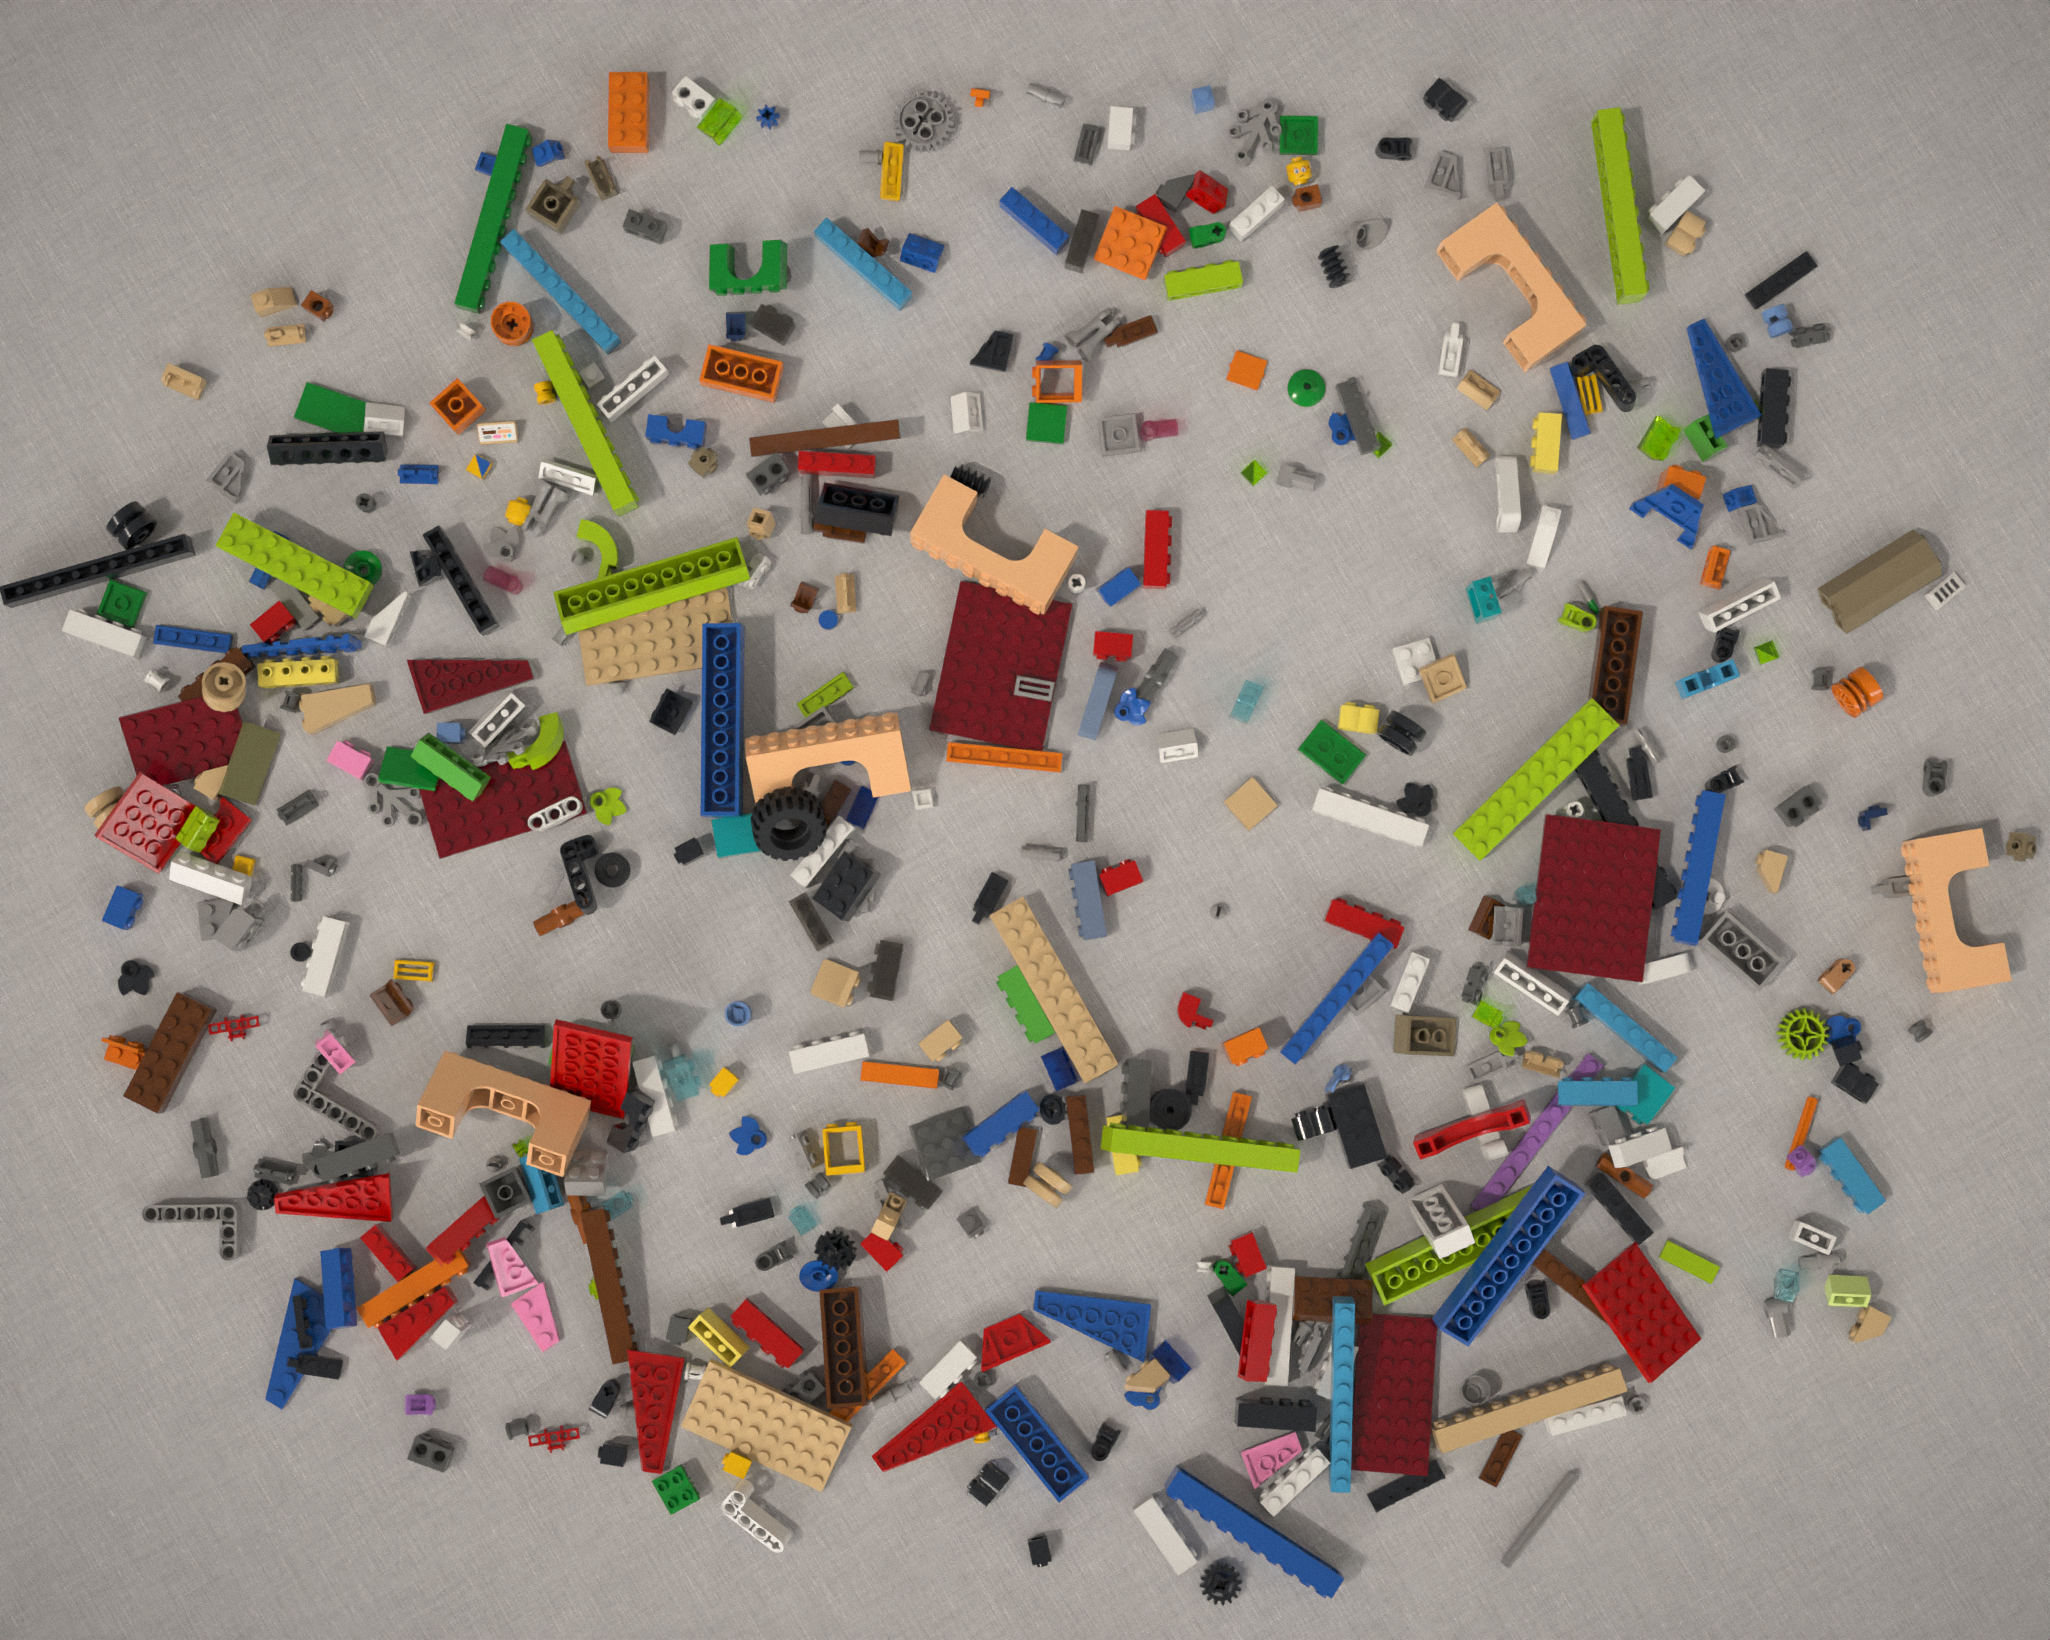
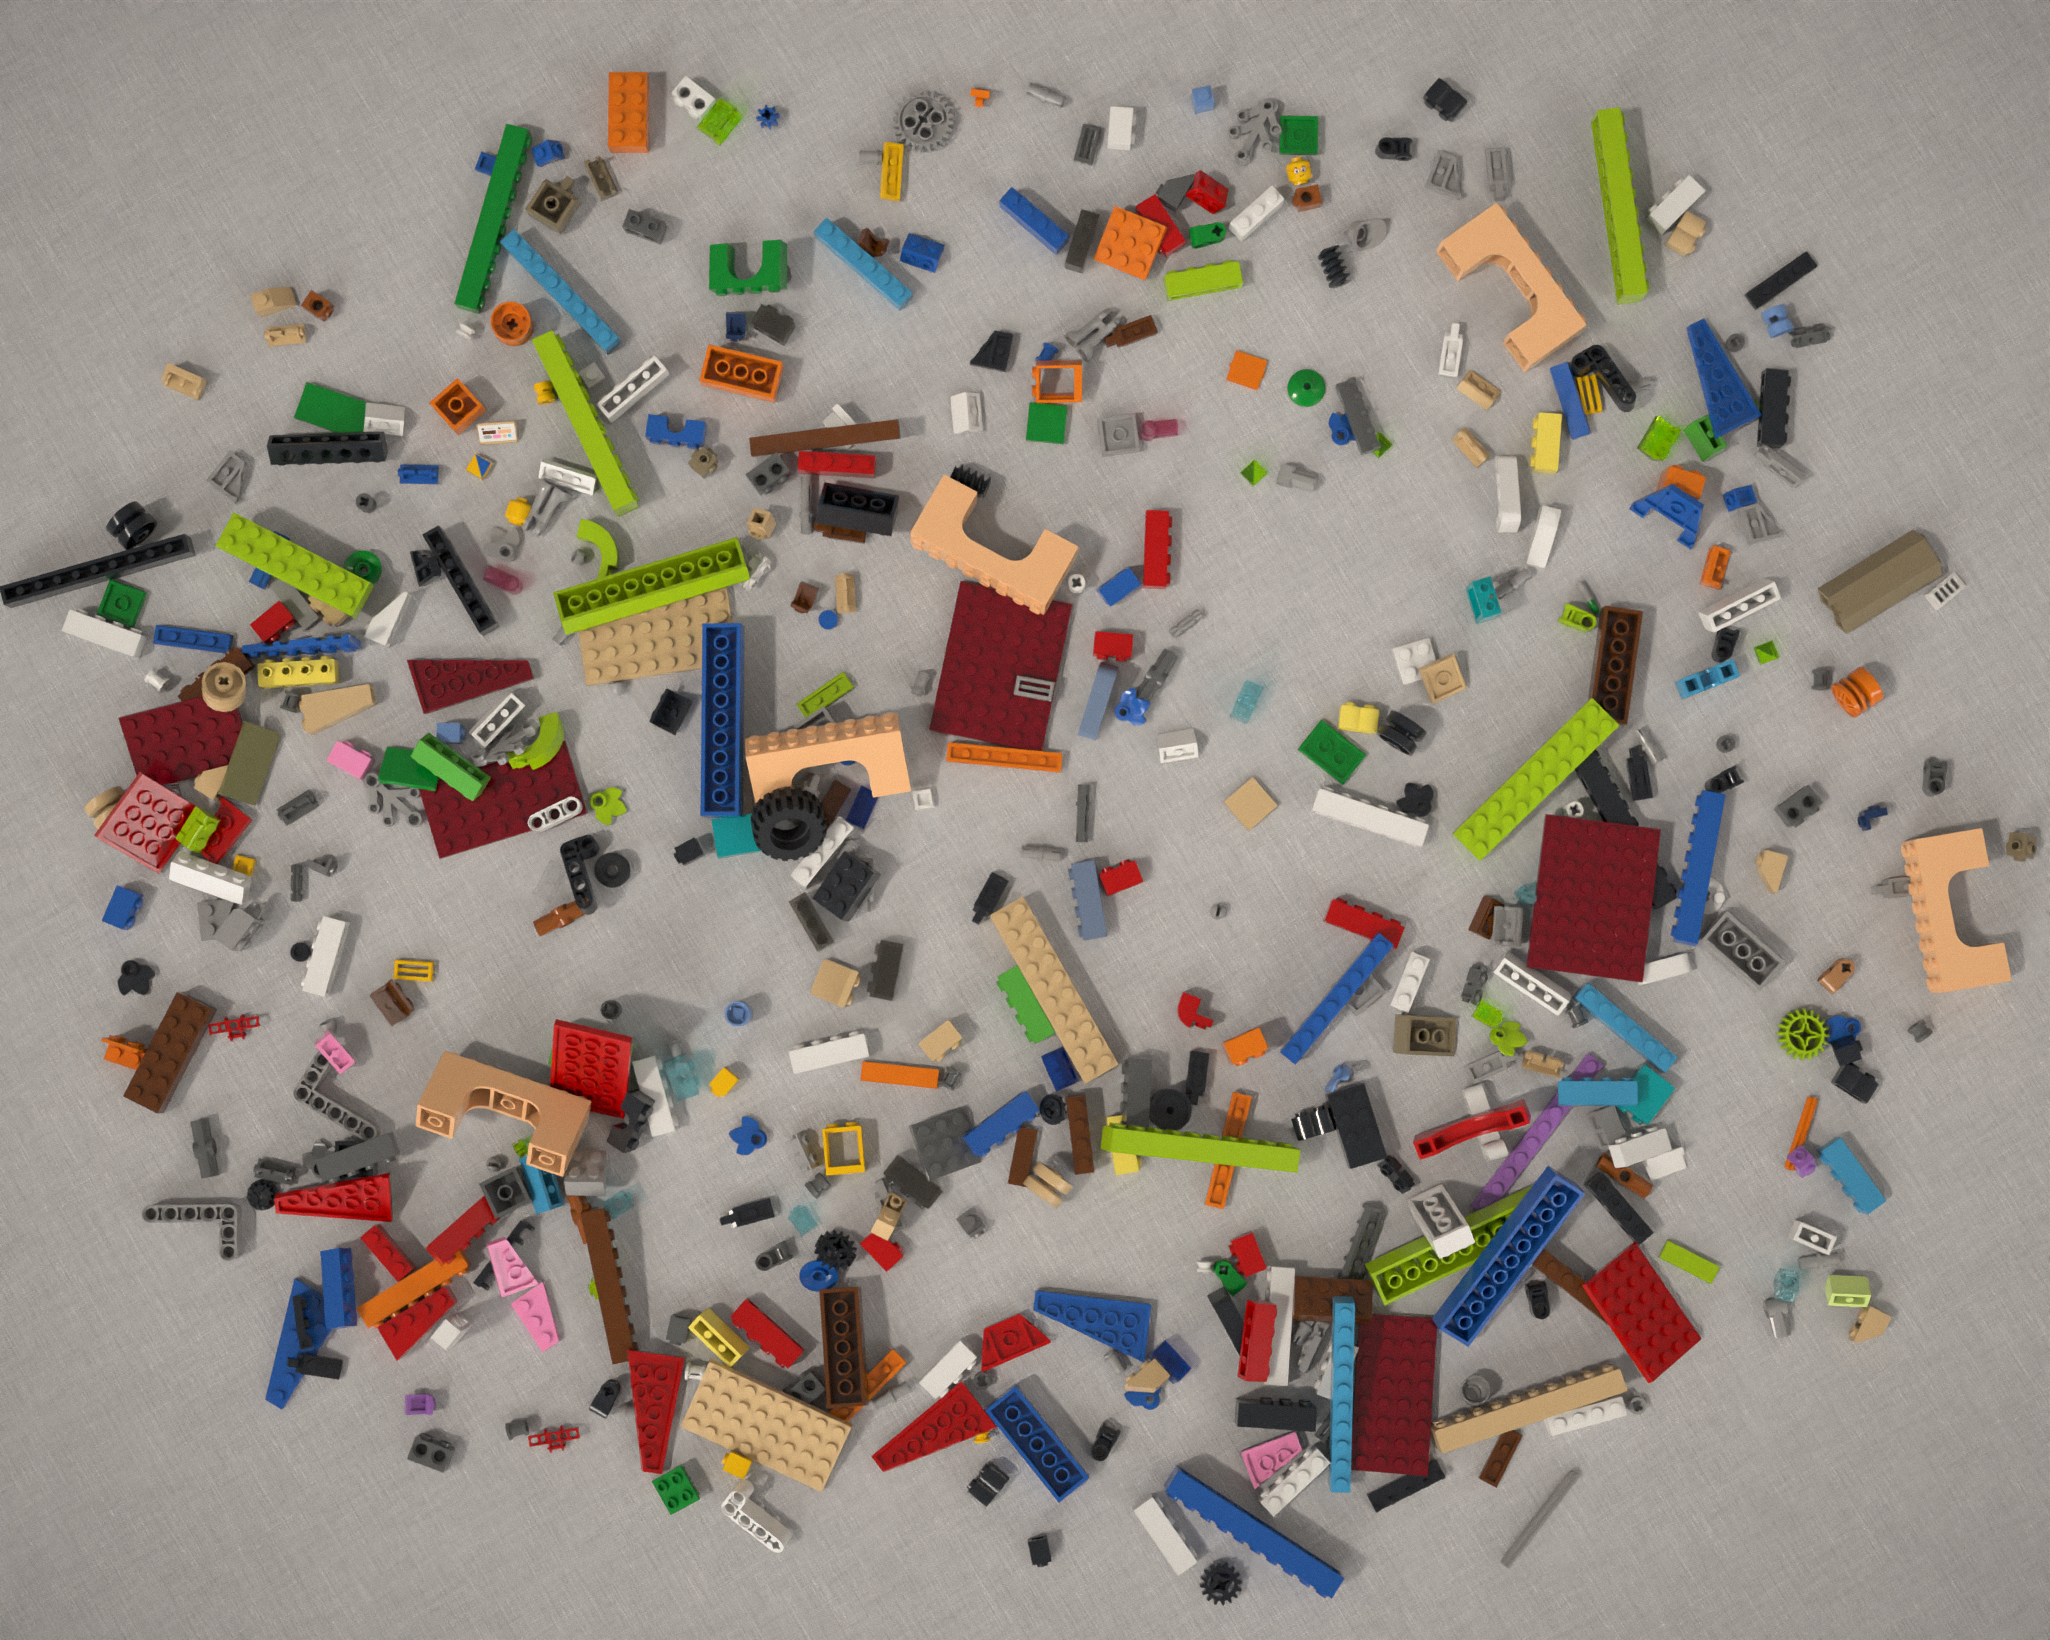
(505, 1035): black hinge -> none
(613, 1454): black brick -> none

